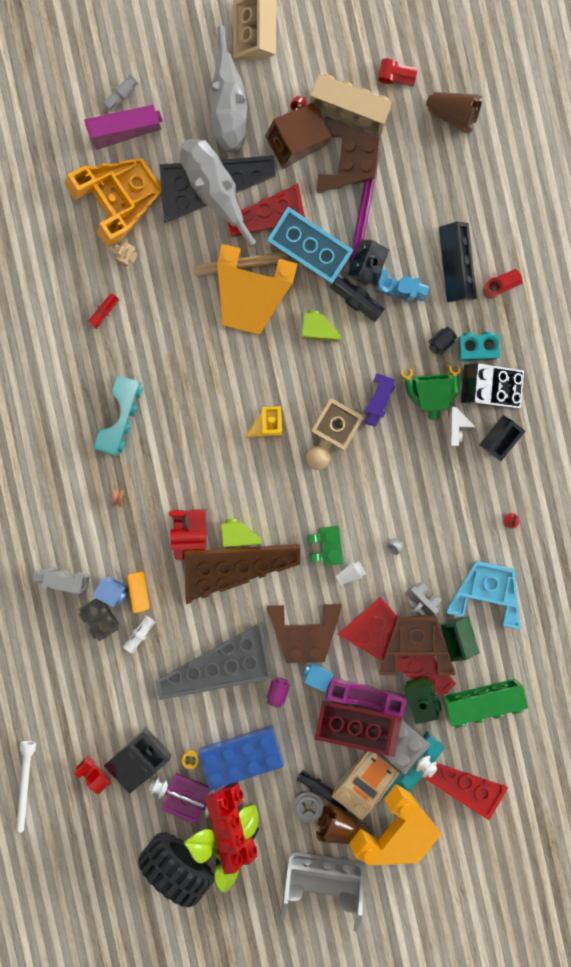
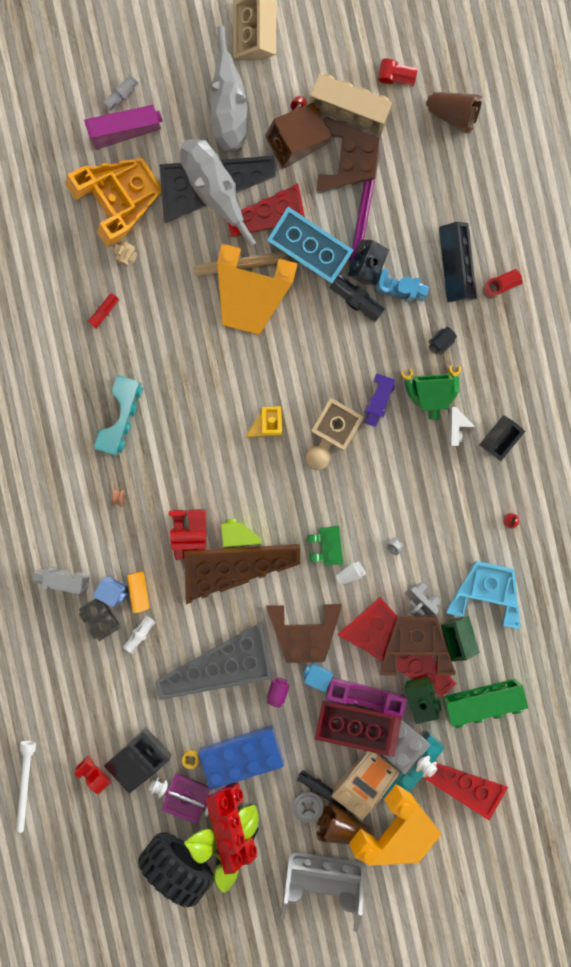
(319, 328): lime slope -> none
(479, 351): teal brick -> none
(492, 386): black slope -> none

